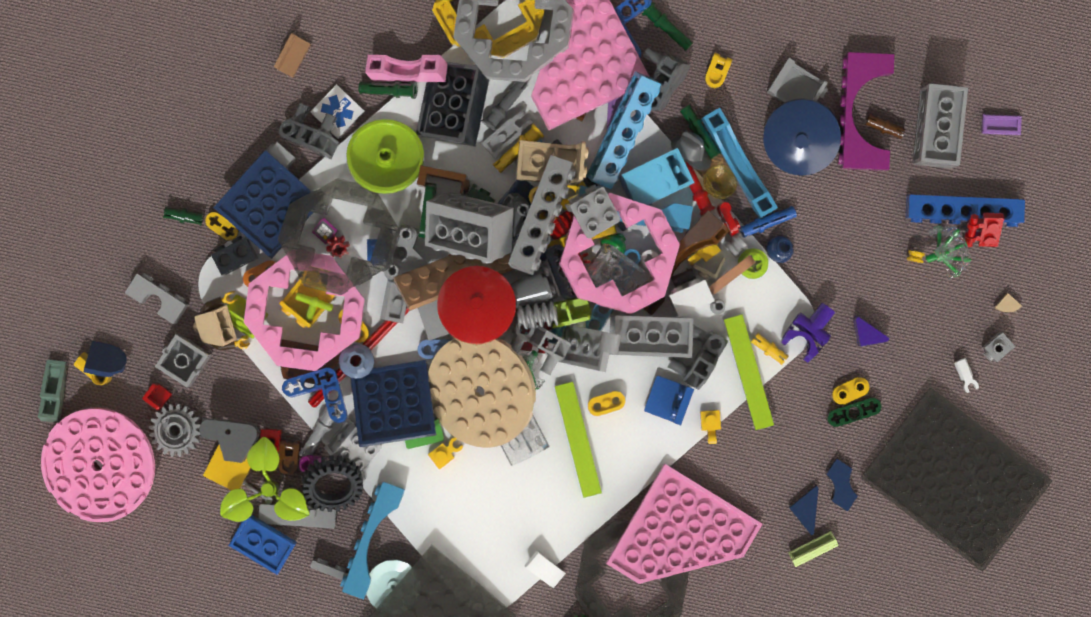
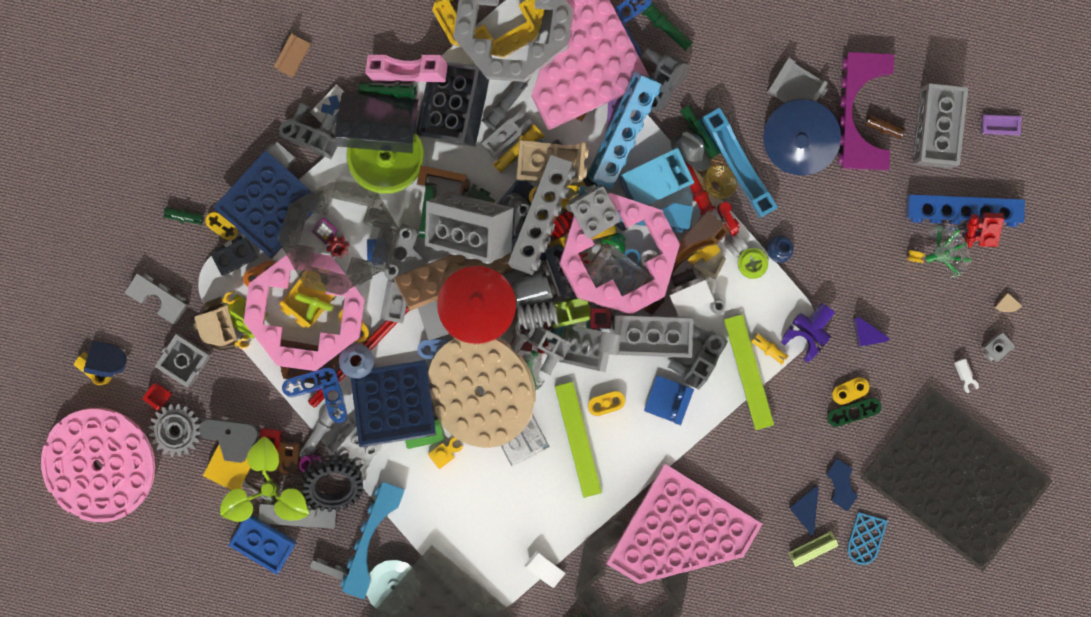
(52, 391): sand green slope -> none
(376, 122): none -> black slope
(601, 318): none -> dark red brick
(710, 421): yellow plate -> none
(714, 77): yellow plate -> none
(731, 274): nougat beam -> none
(768, 221): blue pin -> none
(877, 547): none -> dark azure window

